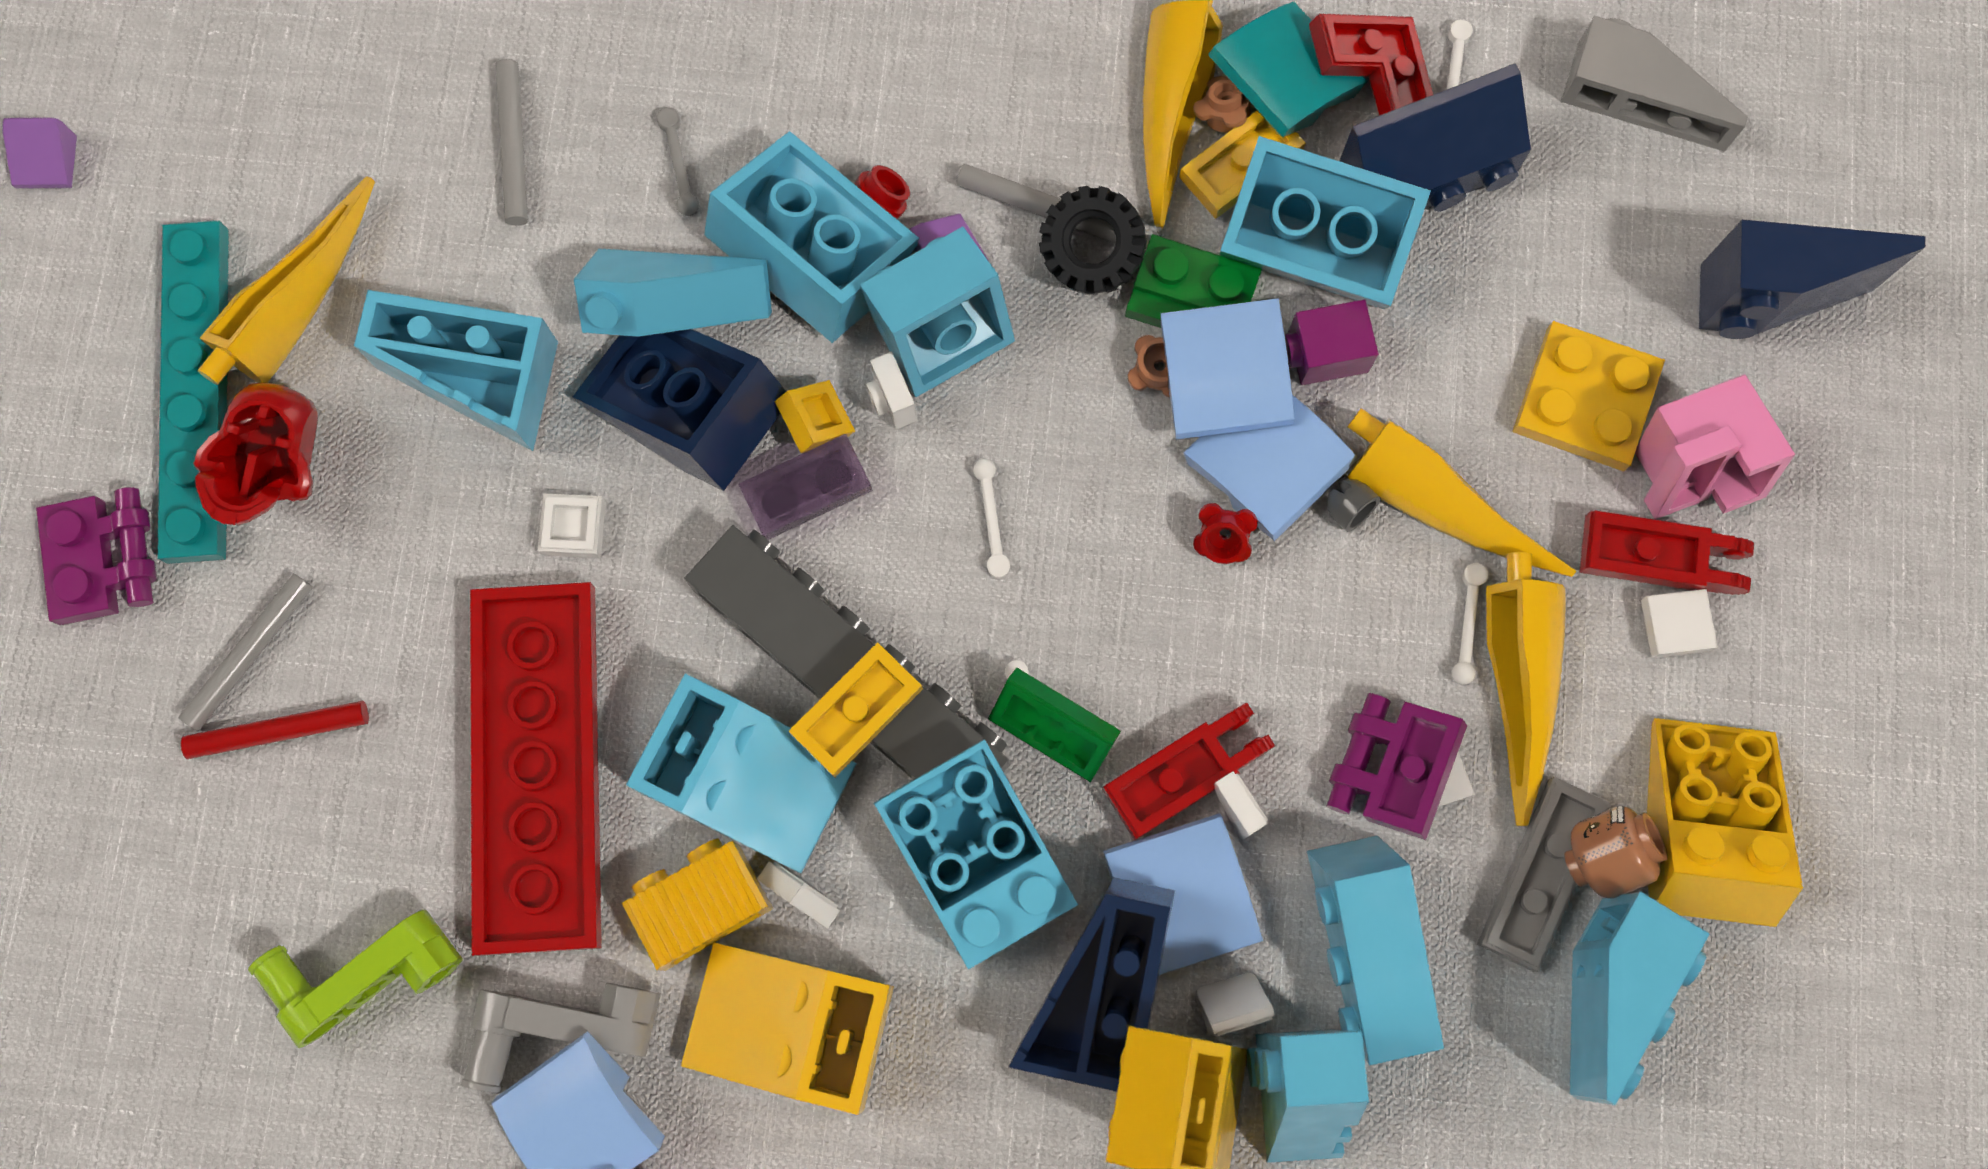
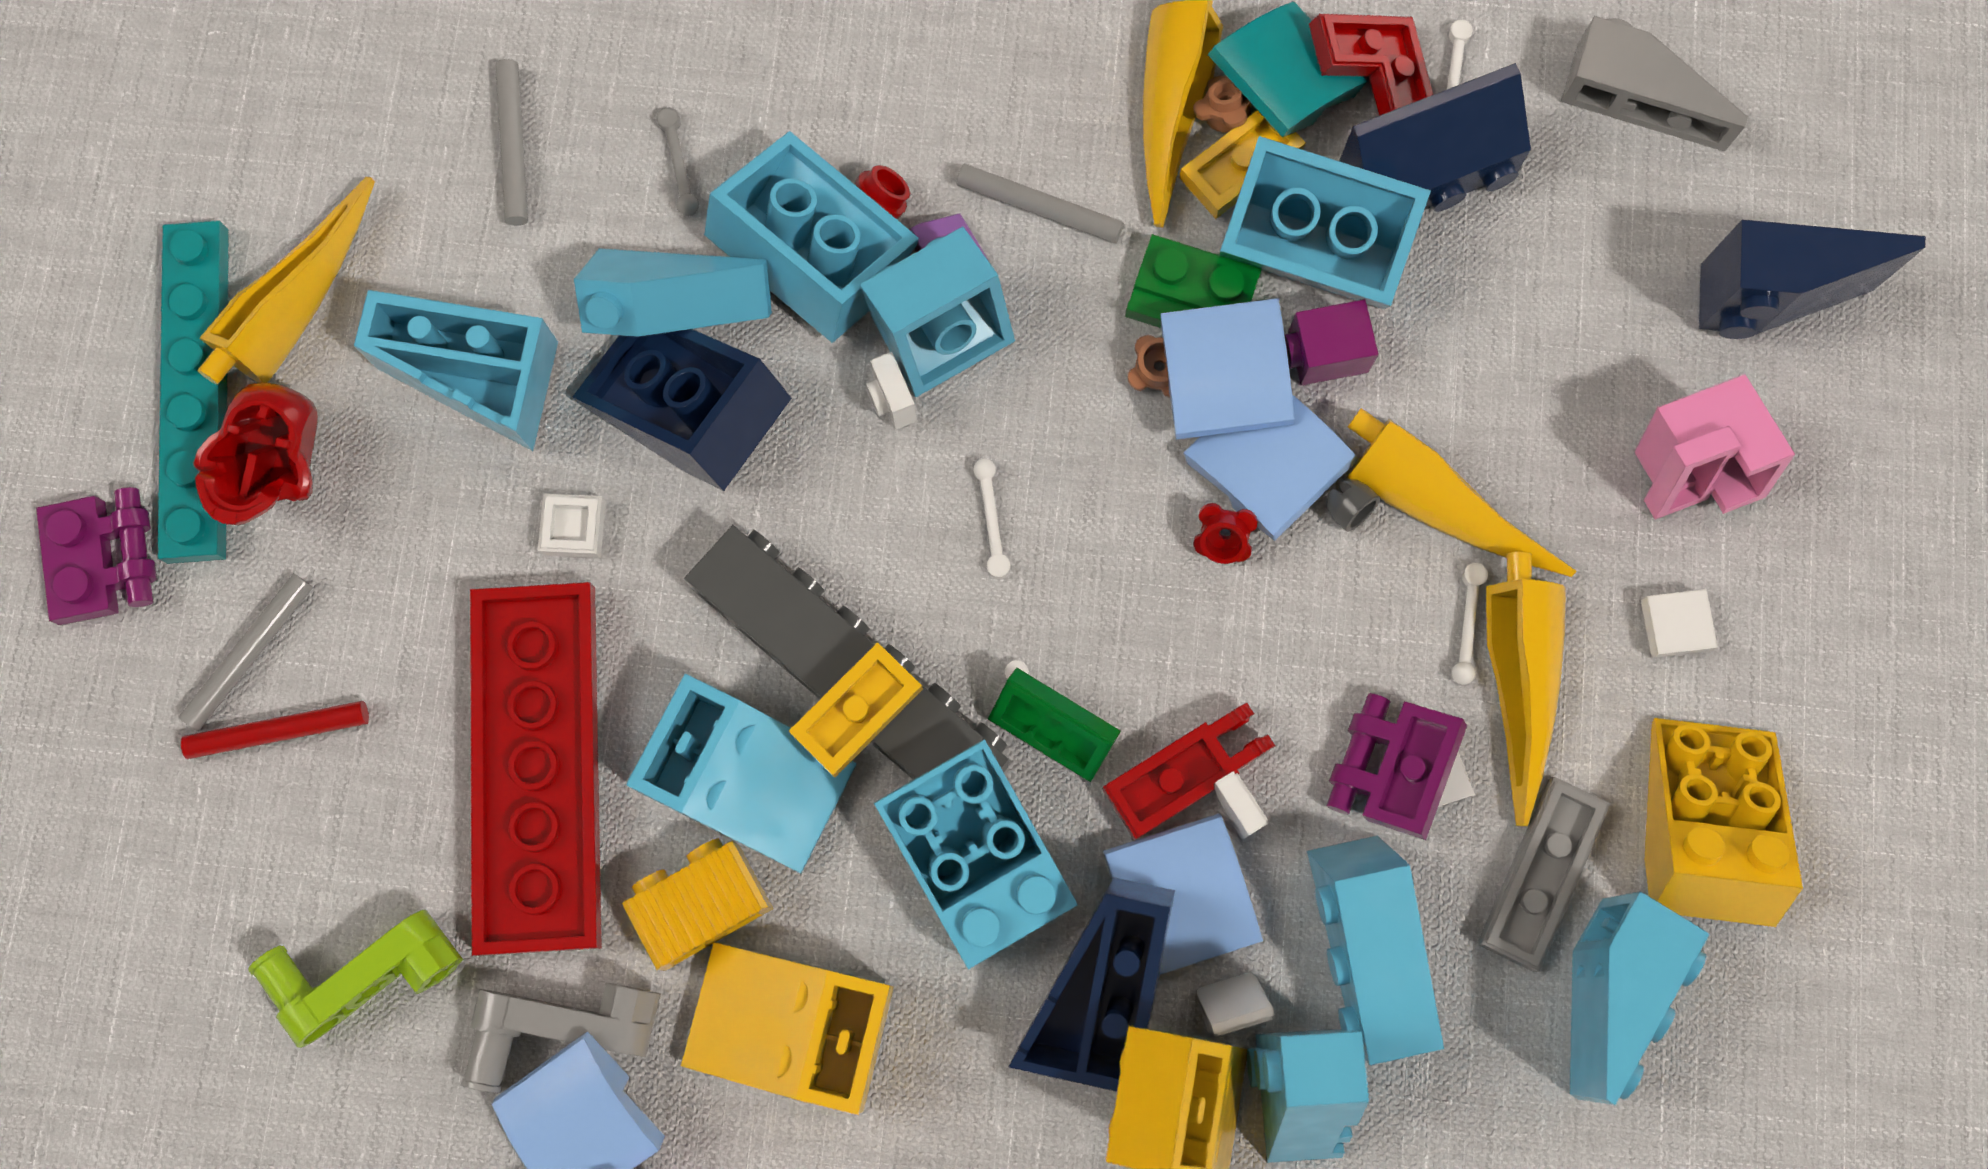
(39, 152): medium lavender slope -> none
(799, 893): white tile -> none
(805, 487): clear purple plate -> none
(814, 415): yellow plate -> none
(1065, 217): black tyre -> none
(1588, 396): yellow plate -> none
(1615, 852): nougat head -> none
(1661, 553): red hinge -> none

